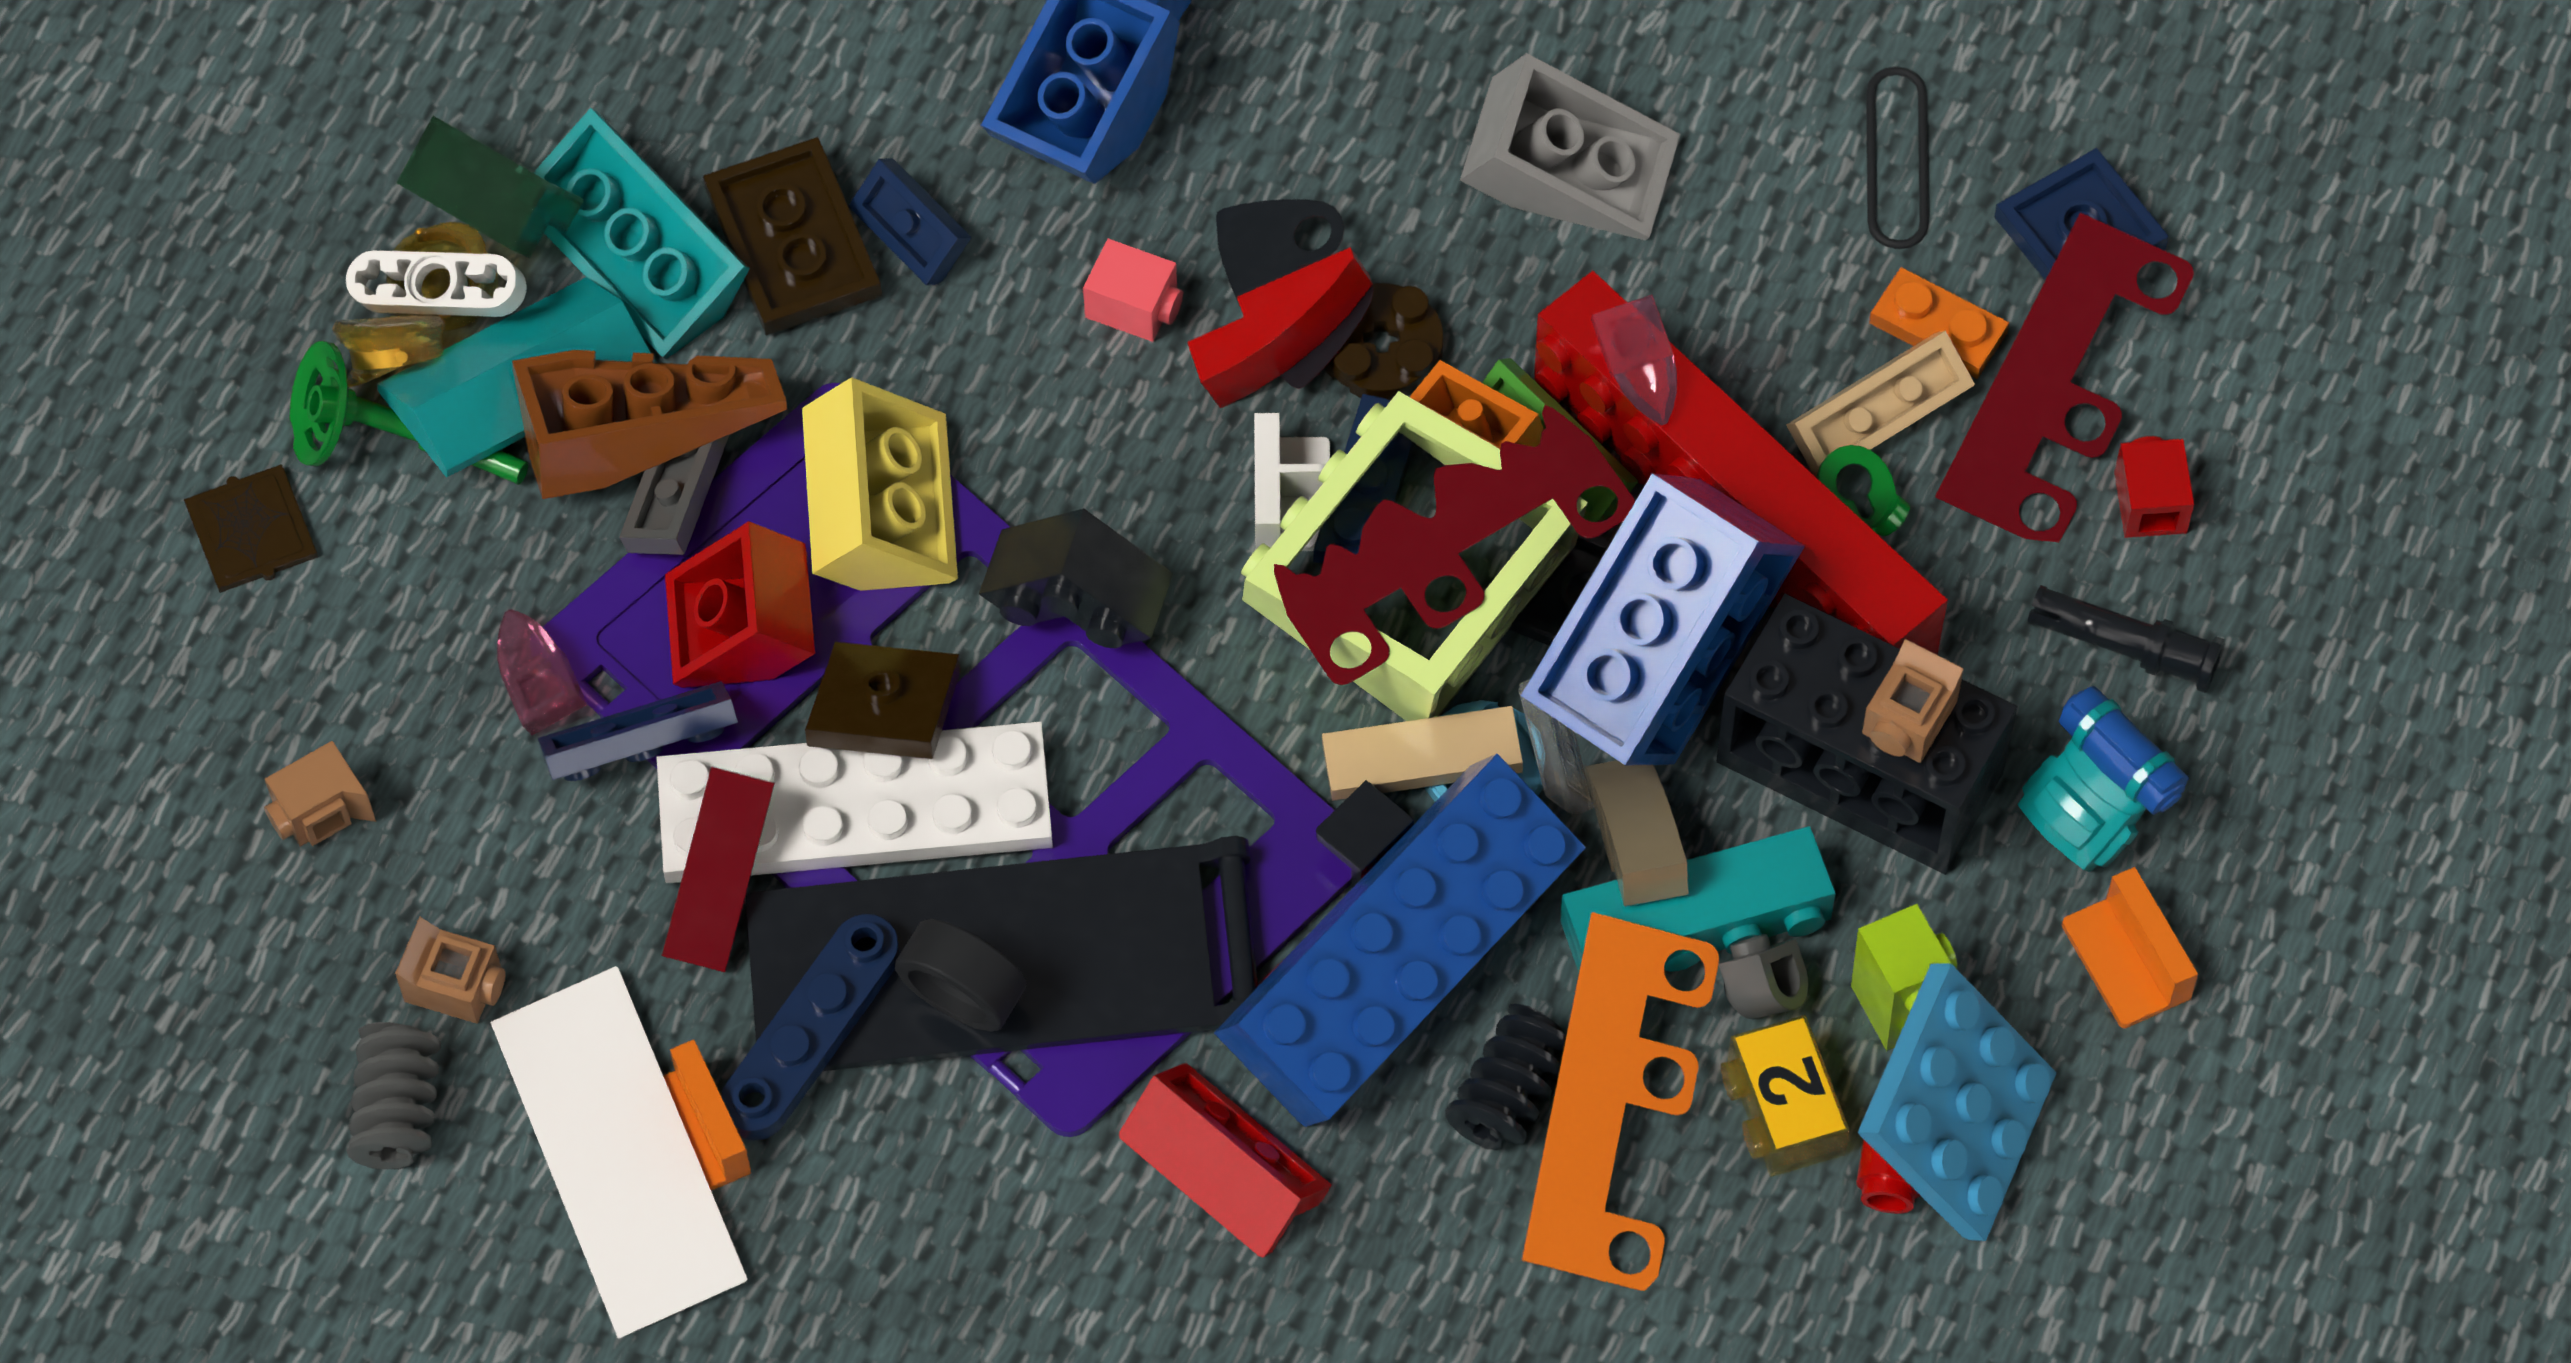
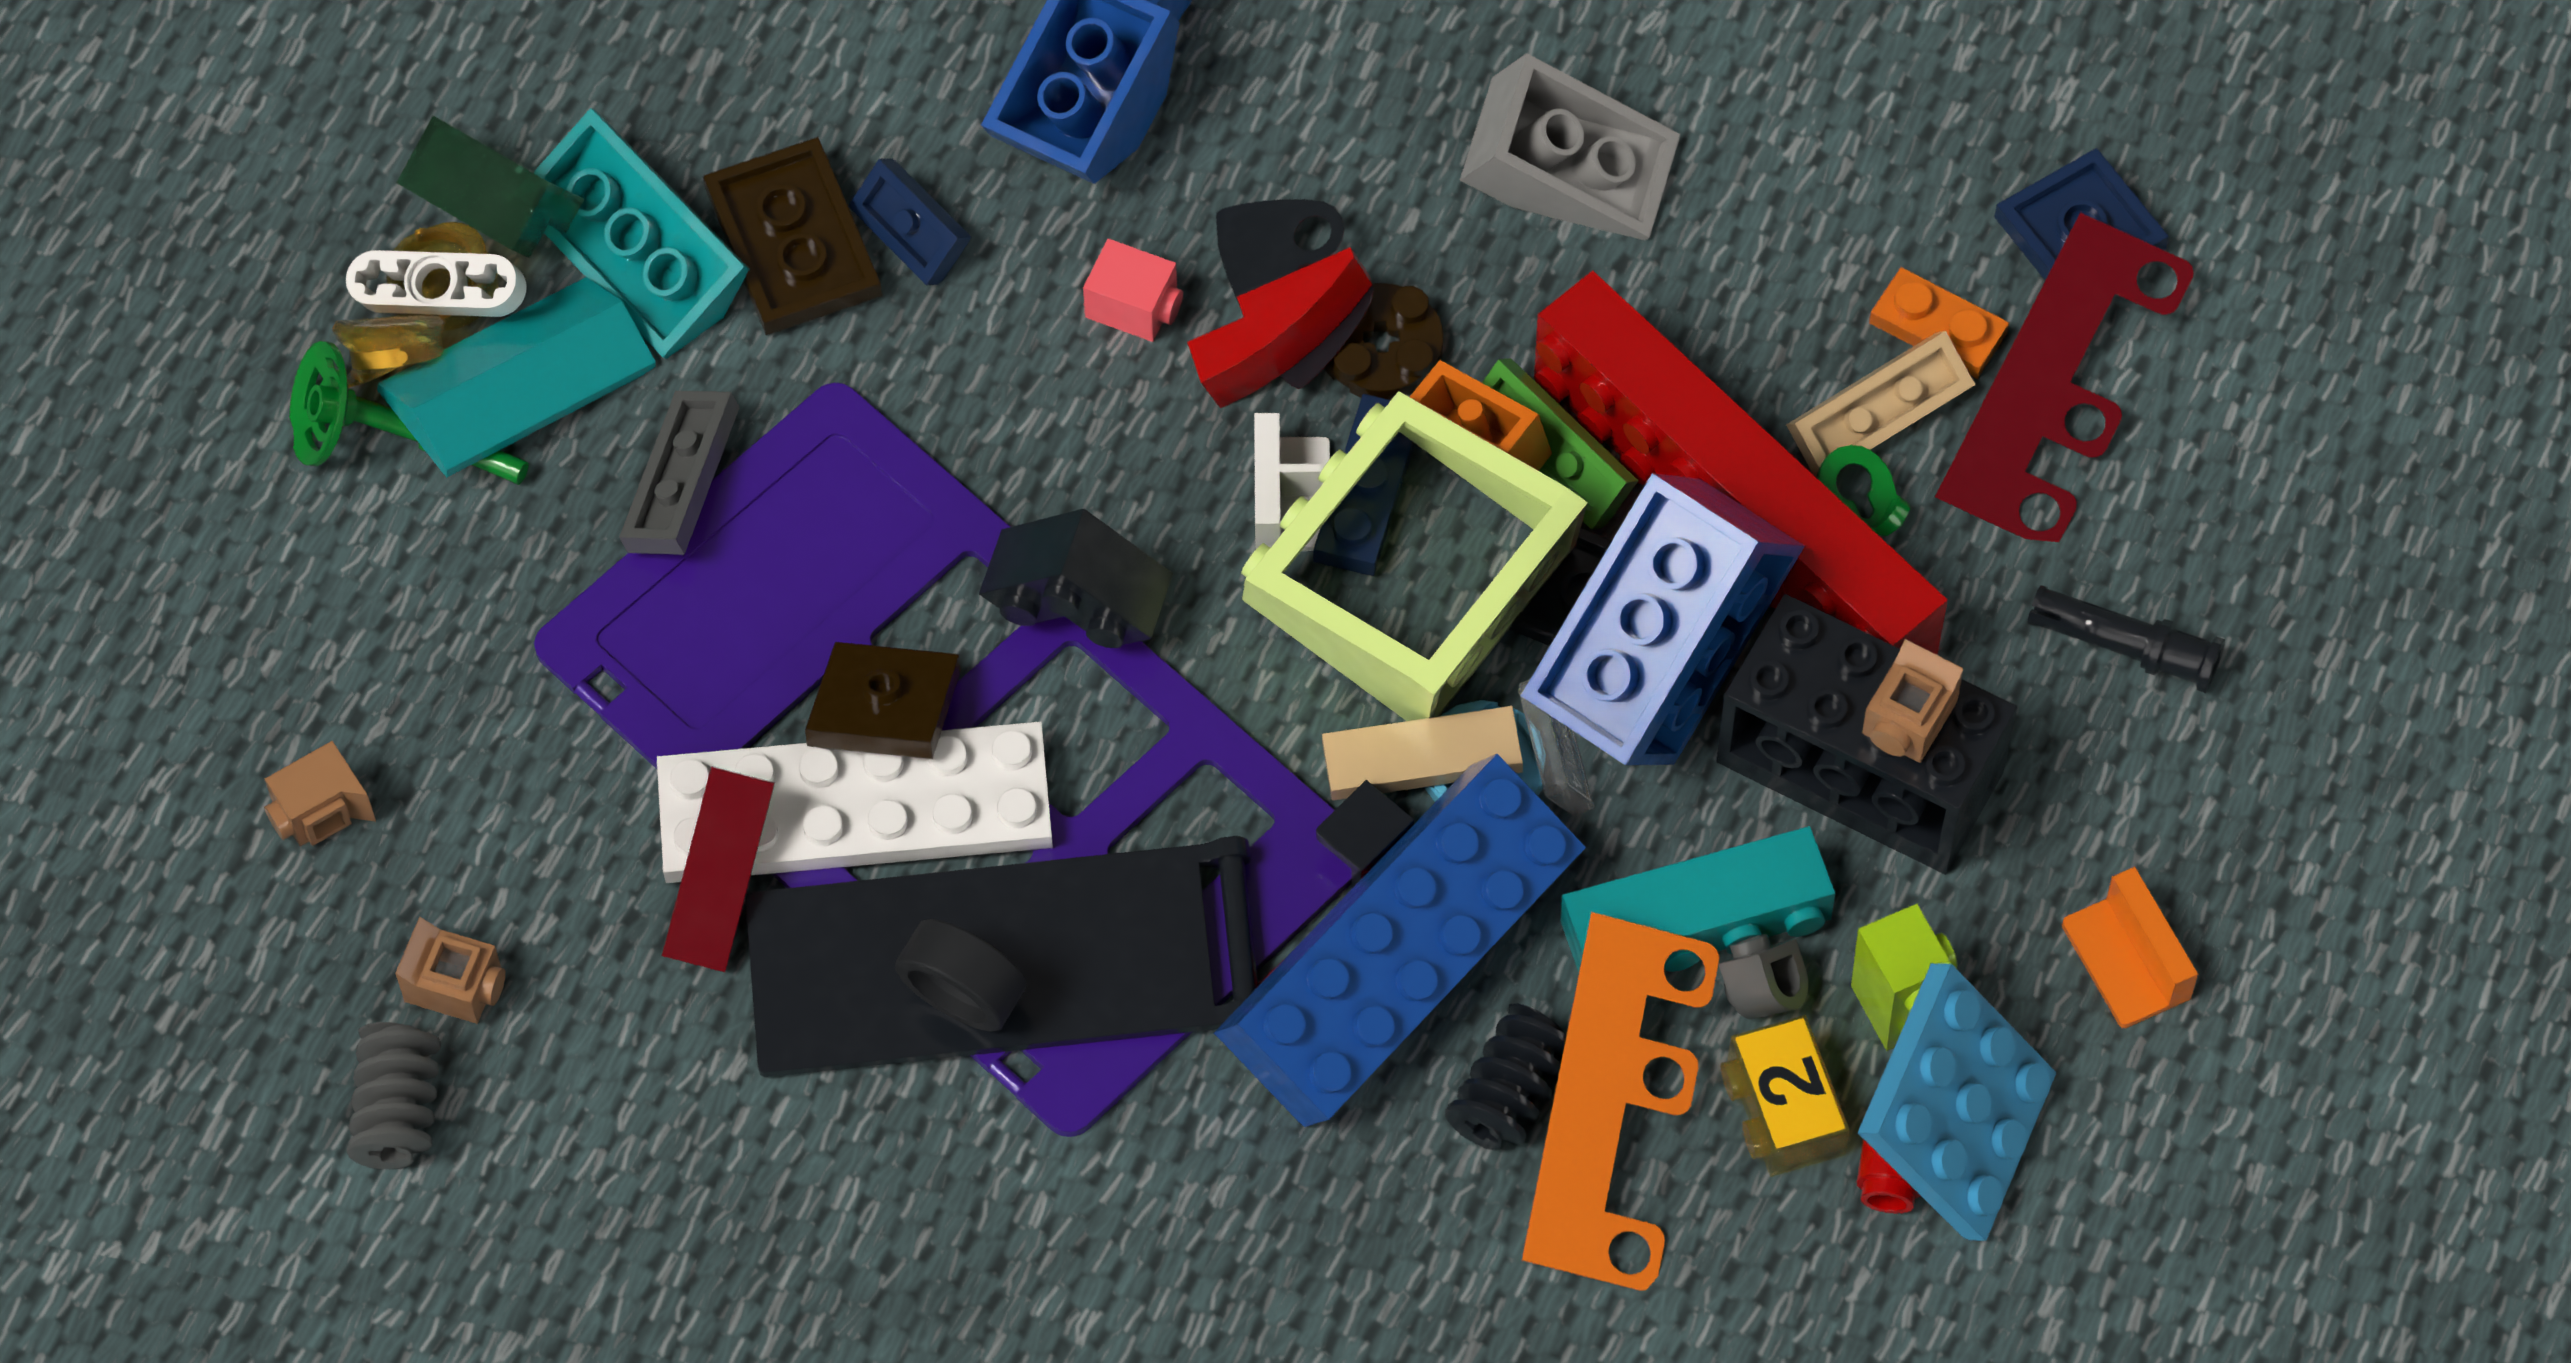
(250, 528): dark brown piece -> none
(536, 673): clear pink plate -> none
(613, 419): dark orange wedge -> none
(618, 1152): white sticker -> none
(638, 732): dark blue plate -> none
(706, 1118): orange panel -> none
(740, 609): red slope -> none
(811, 1026): dark blue plate -> none
(878, 489): light yellow slope -> none
(1221, 1158): panel -> none
(1413, 550): dark red piece -> none
(1638, 831): dark tan slope -> none
(1639, 356): clear pink plate -> none
(1871, 158): black piece -> none
(2099, 783): teal piece -> none
(2154, 487): red brick -> none

